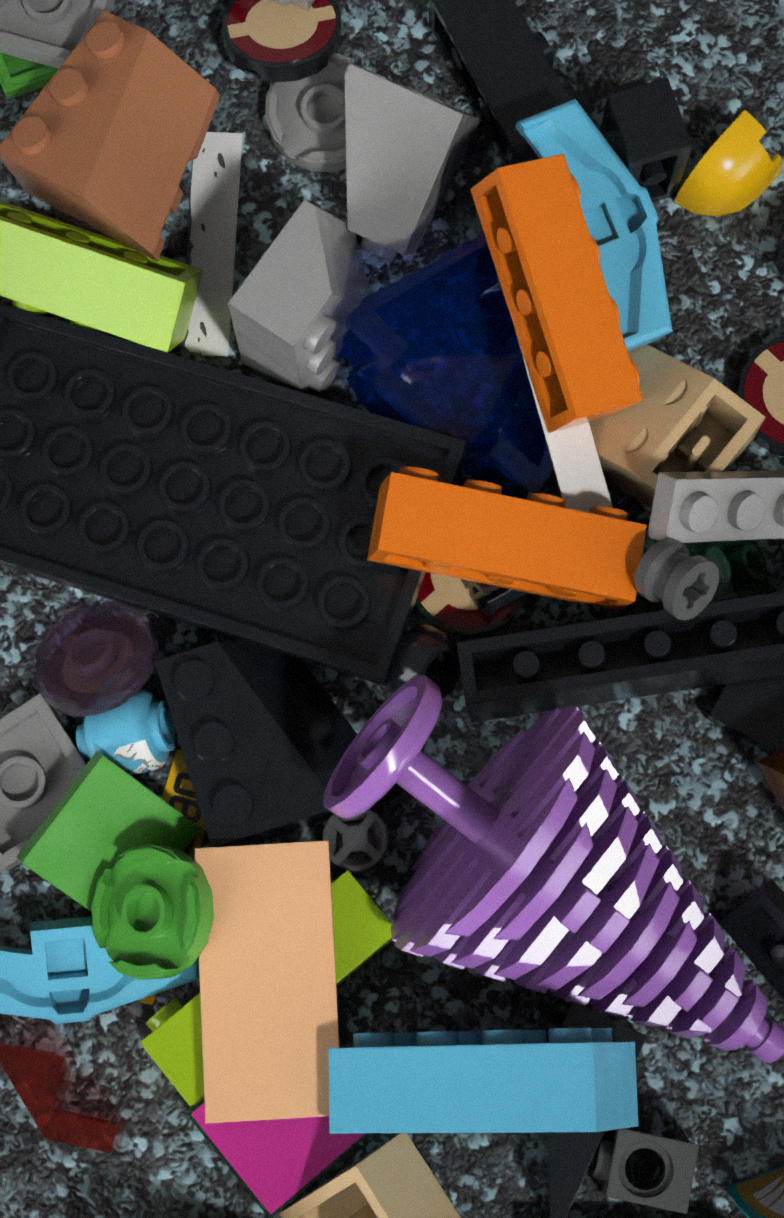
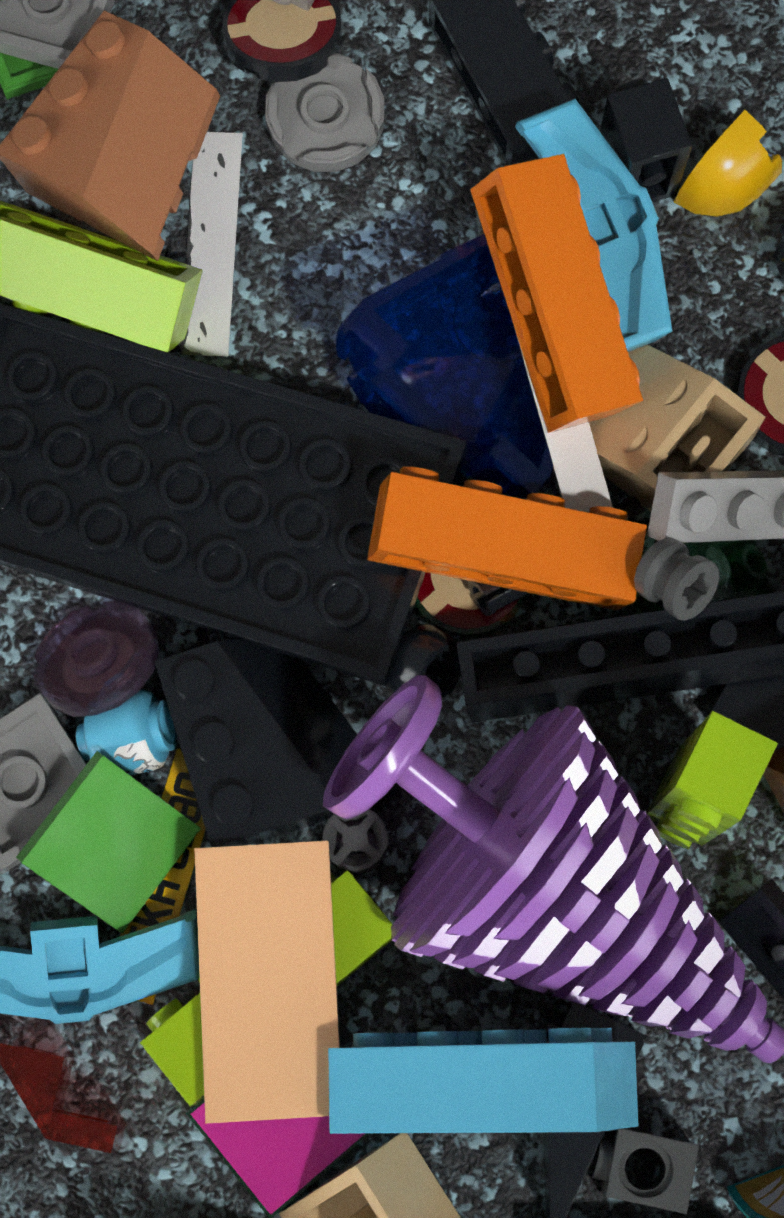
(153, 912): bright green tile -> none
(298, 299): light grey wedge -> none
(398, 159): light grey slope -> none
(710, 781): none -> lime brick

